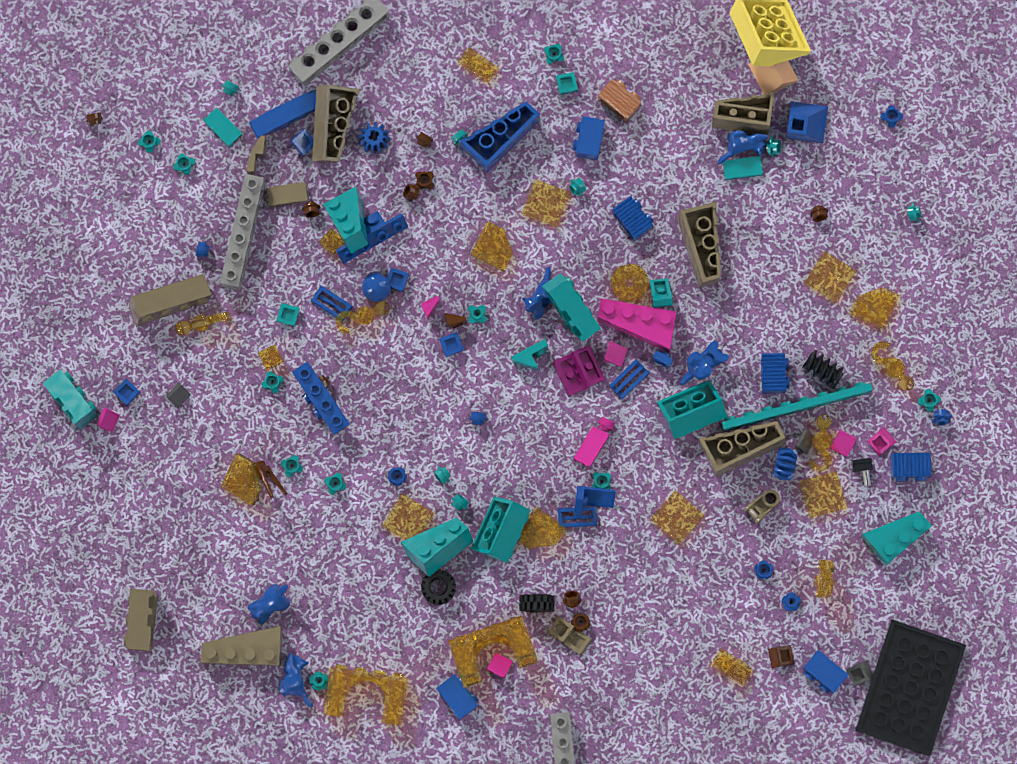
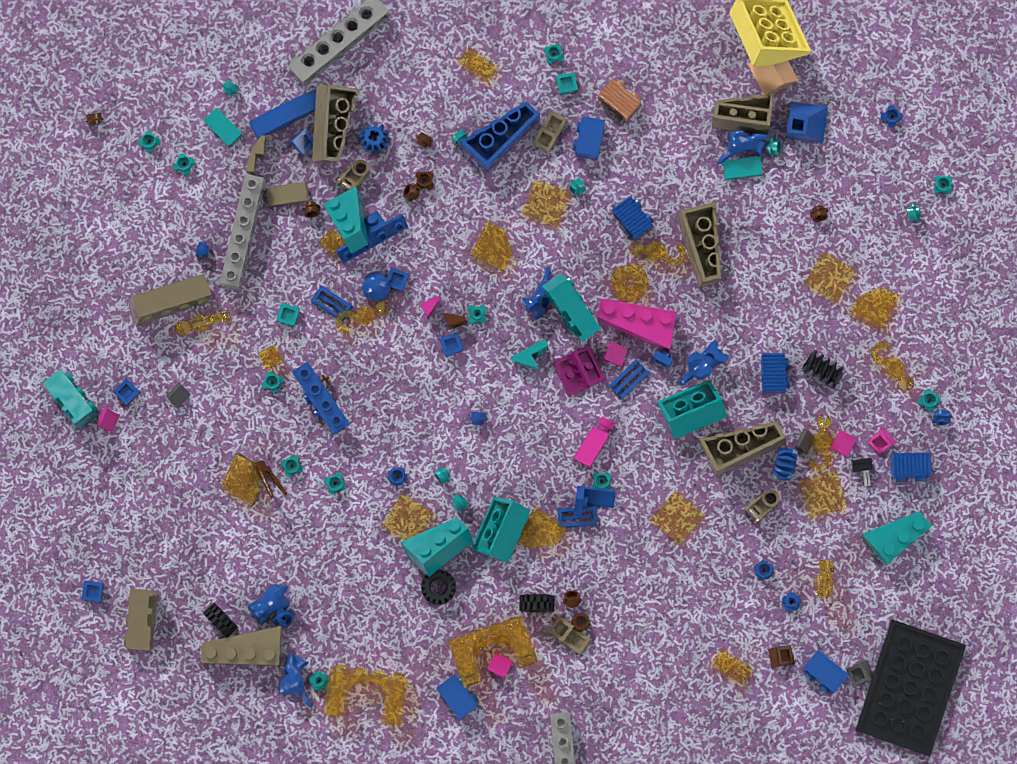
(92, 591): none -> blue plate
(220, 620): none -> black tyre
(287, 621): none -> blue plate
(352, 177): none -> dark tan piece
(550, 131): none -> dark tan slope
(656, 251): none -> clear yellow piece
(660, 293): teal slope -> none
(788, 408): teal plate -> none
(943, 179): none -> teal plate

